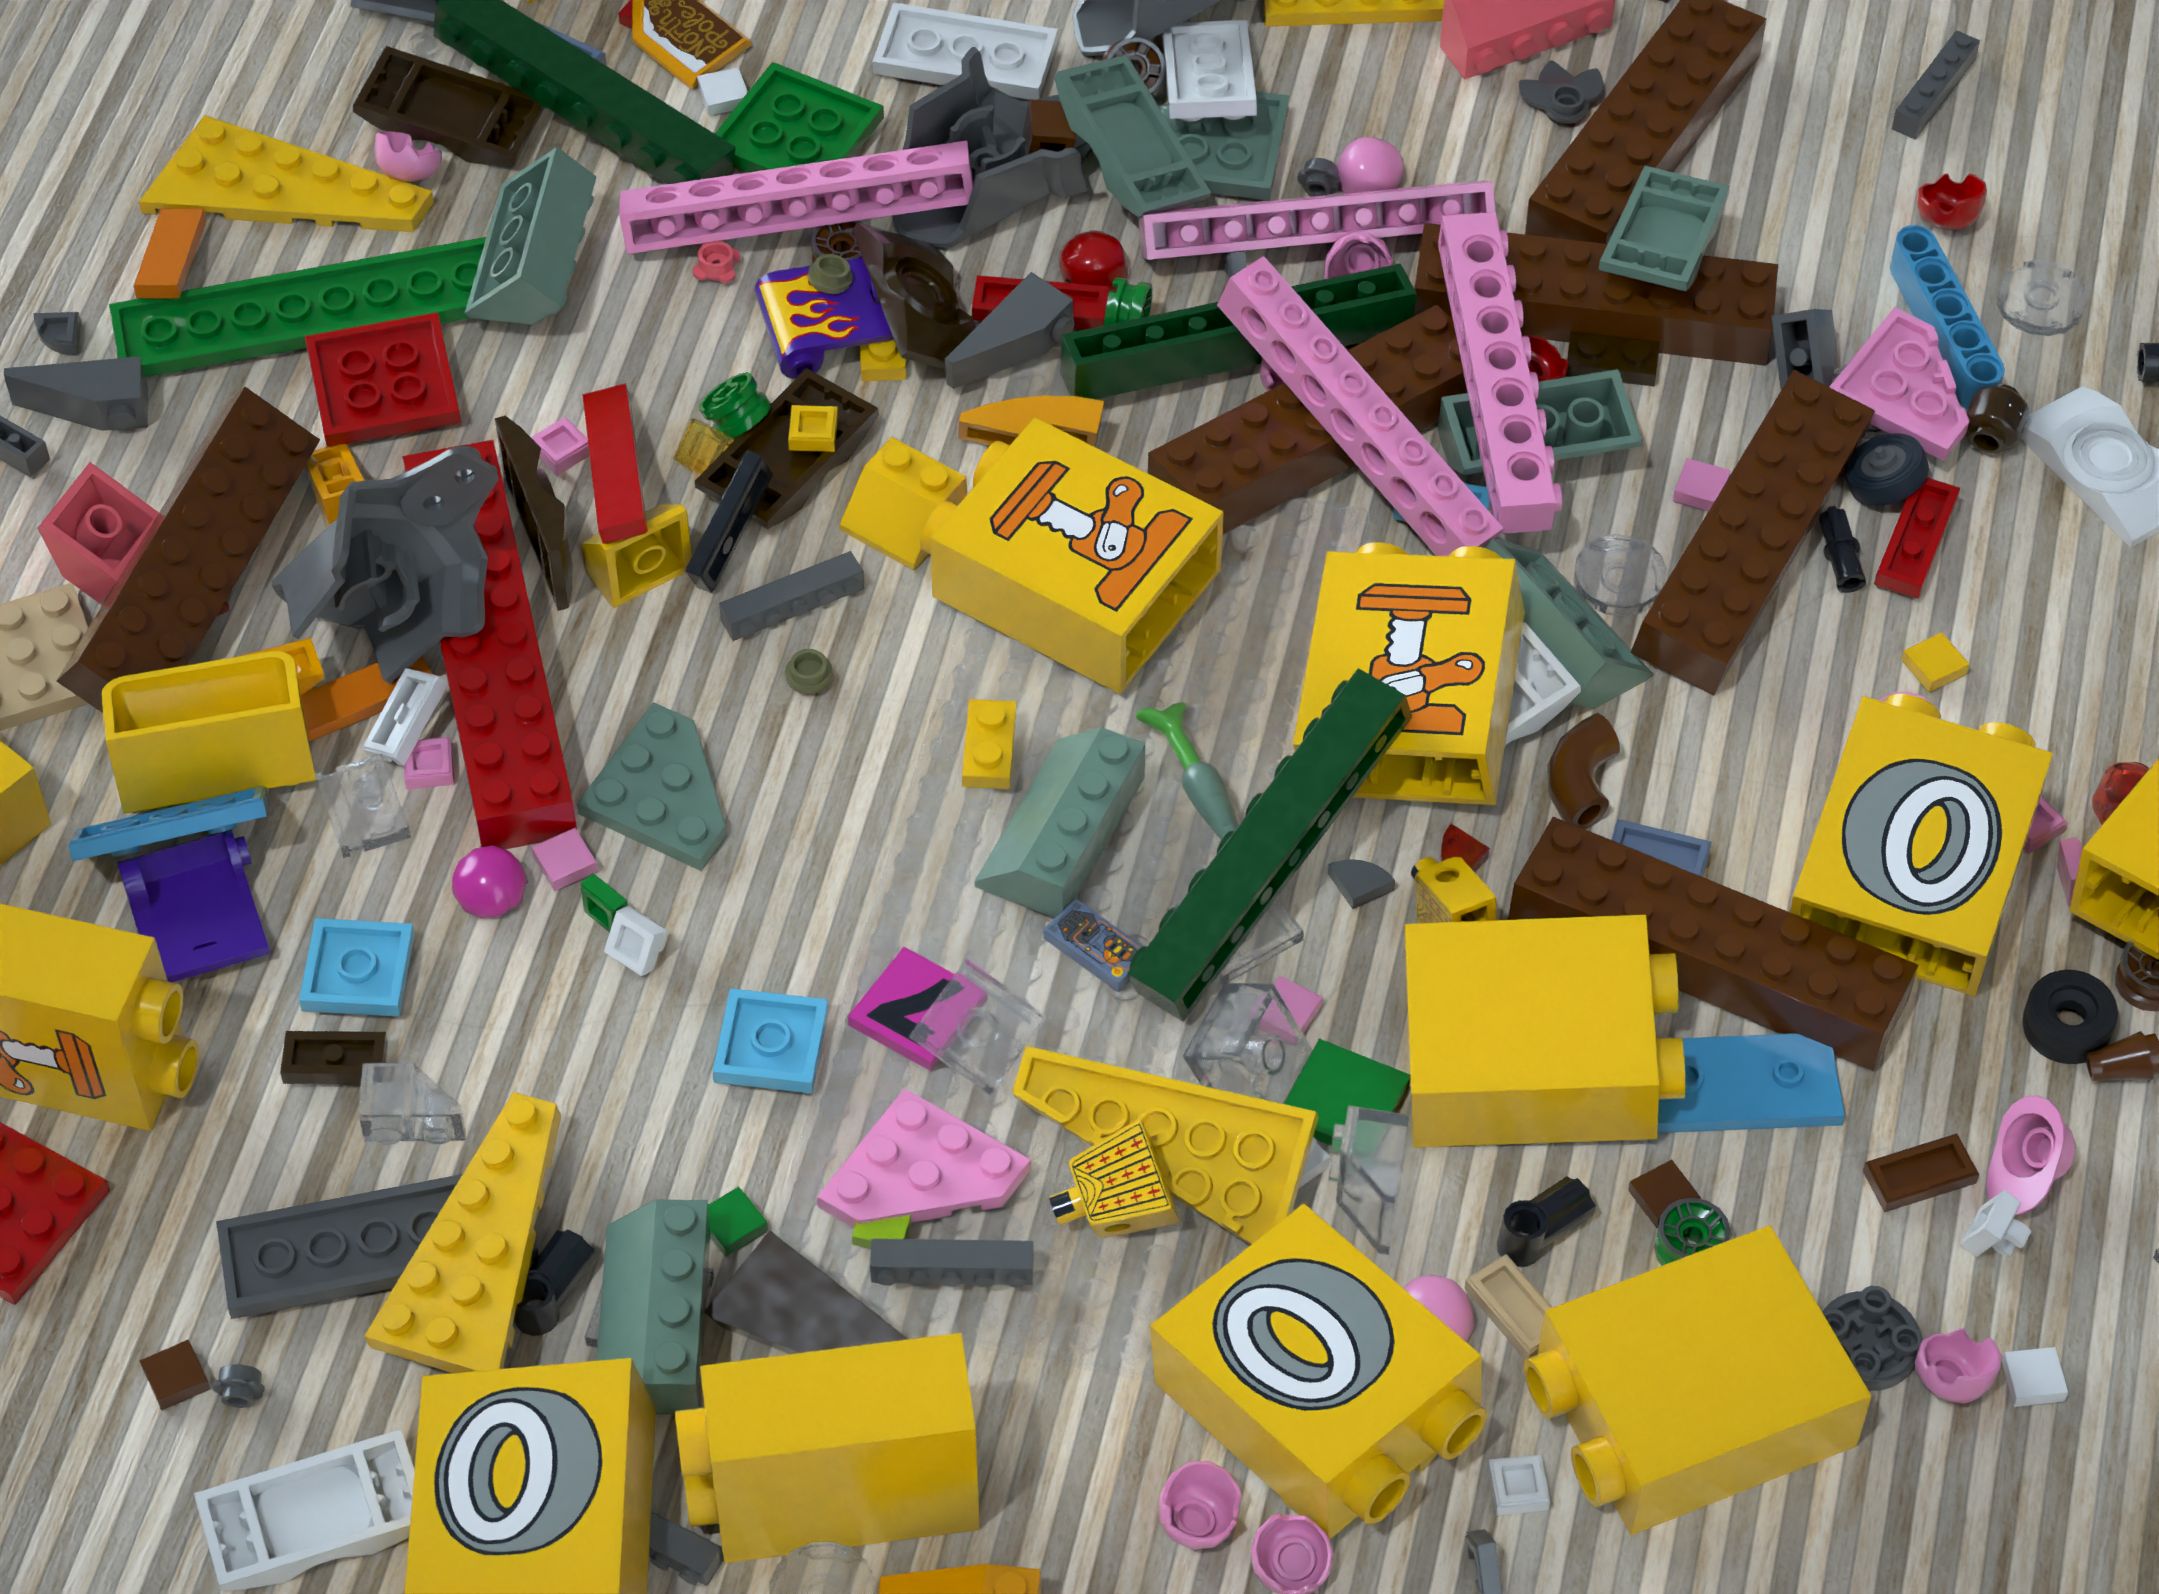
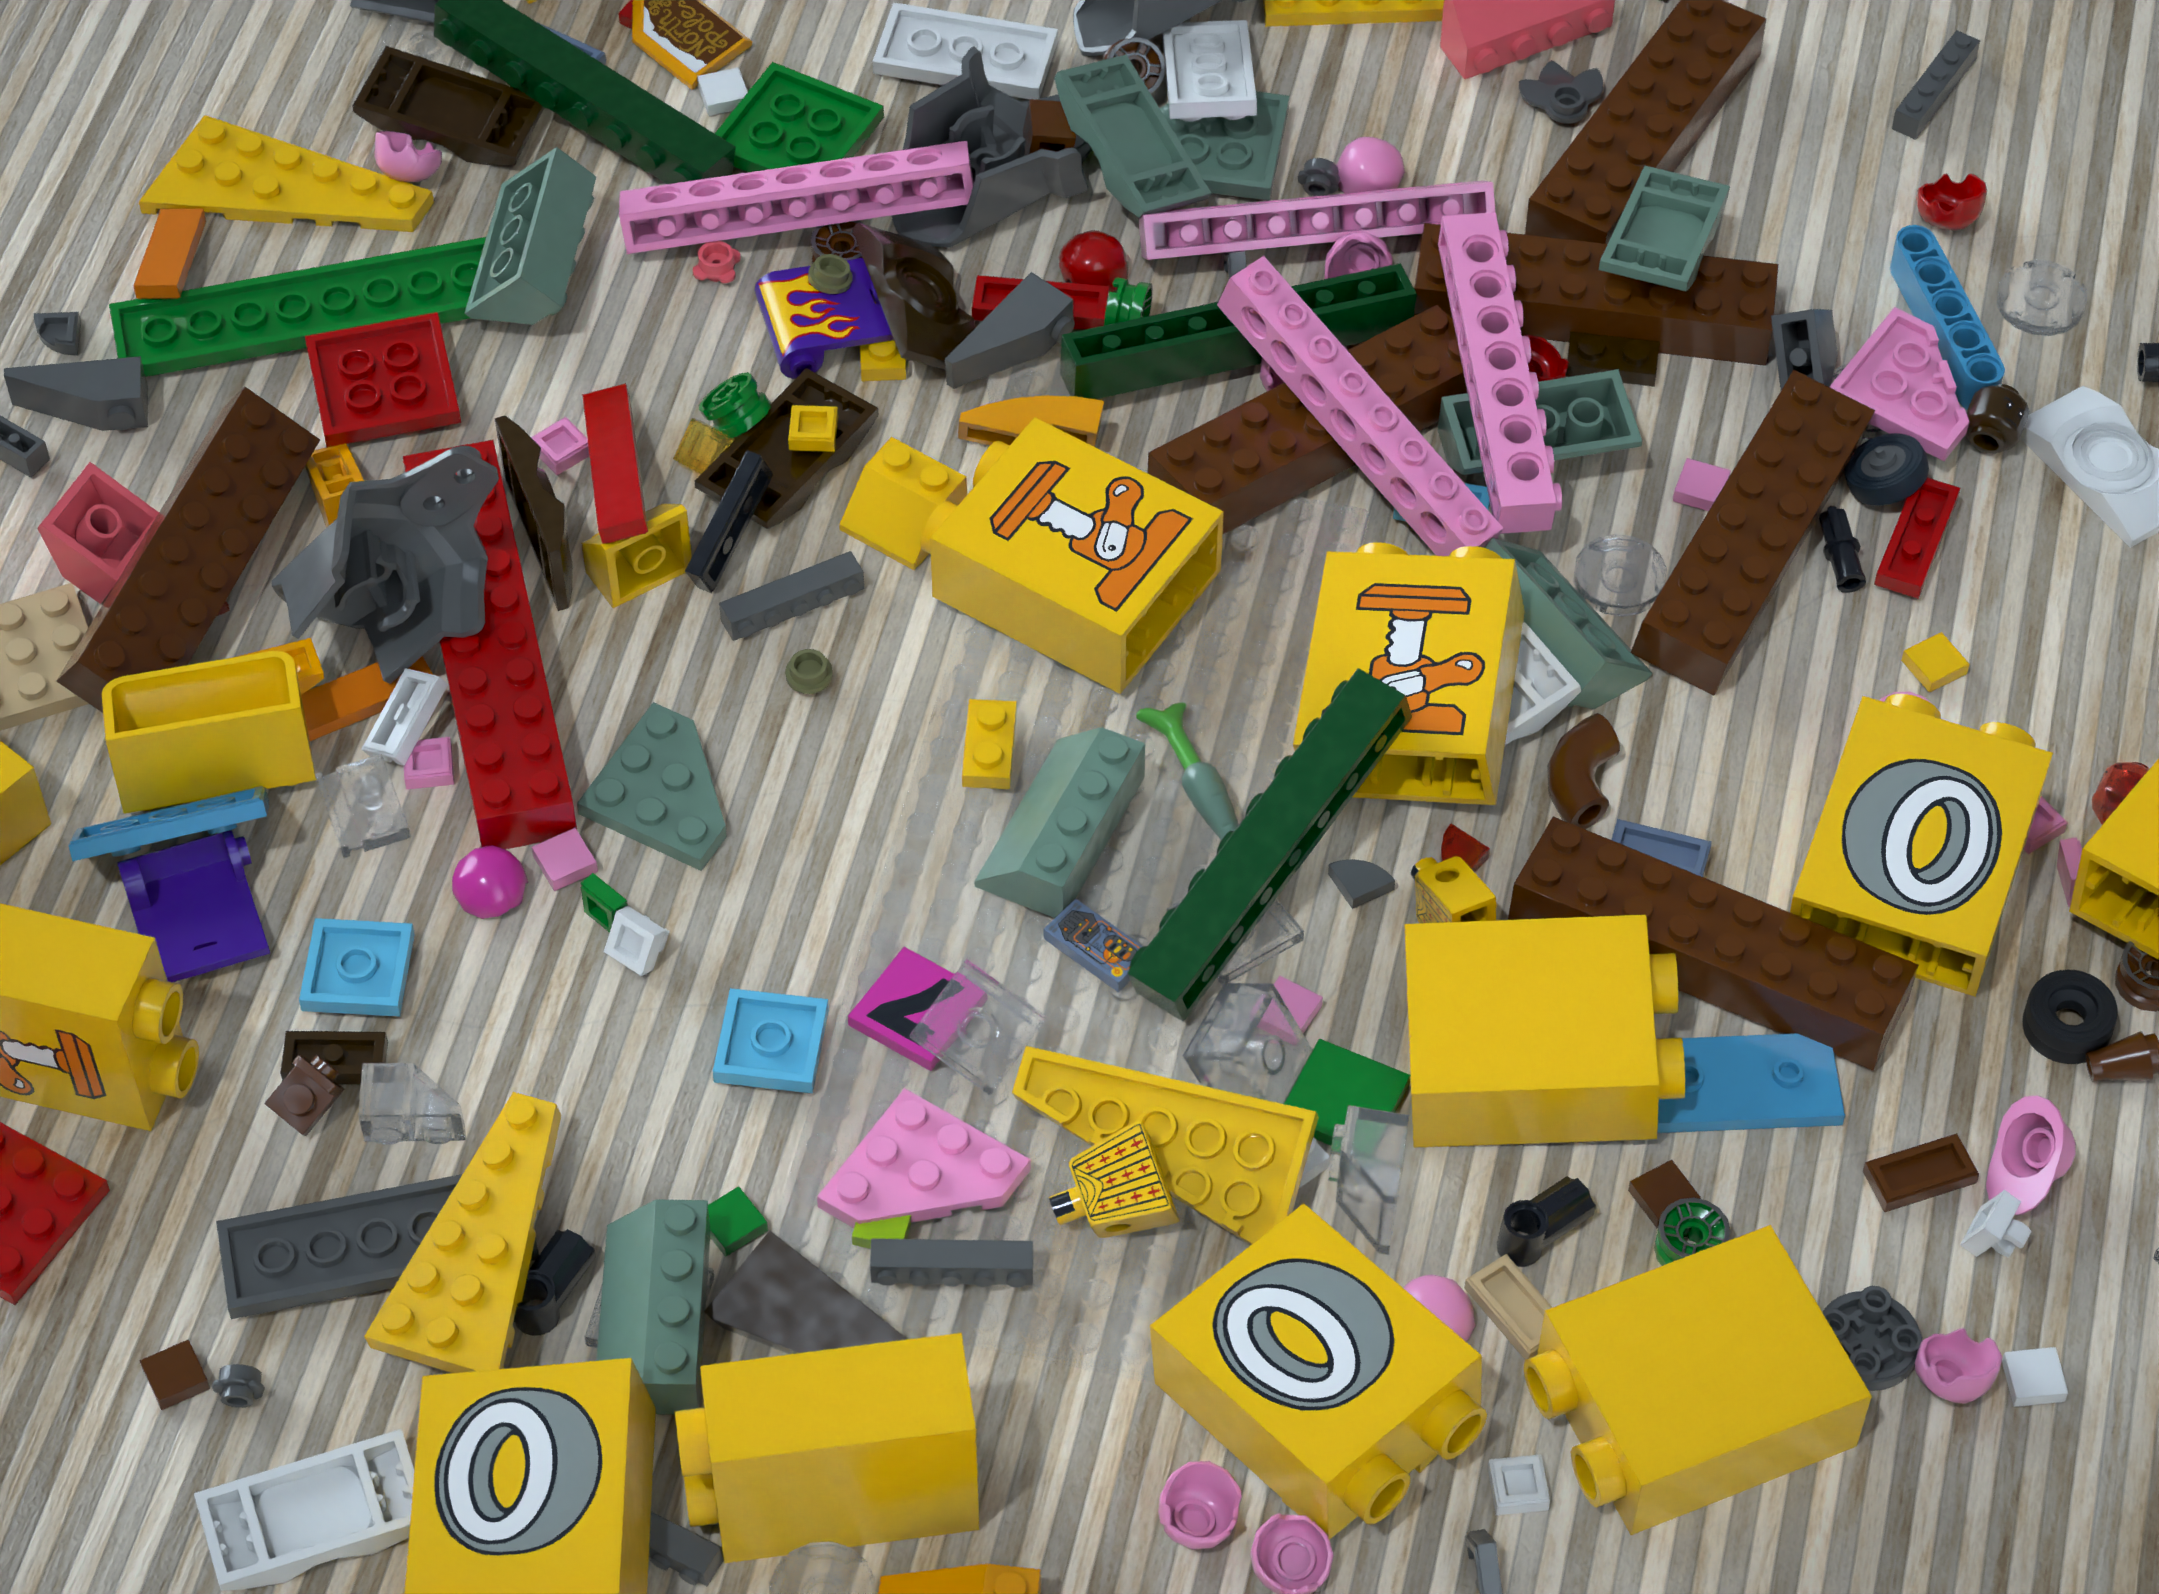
(306, 1093): none -> reddish brown bracket

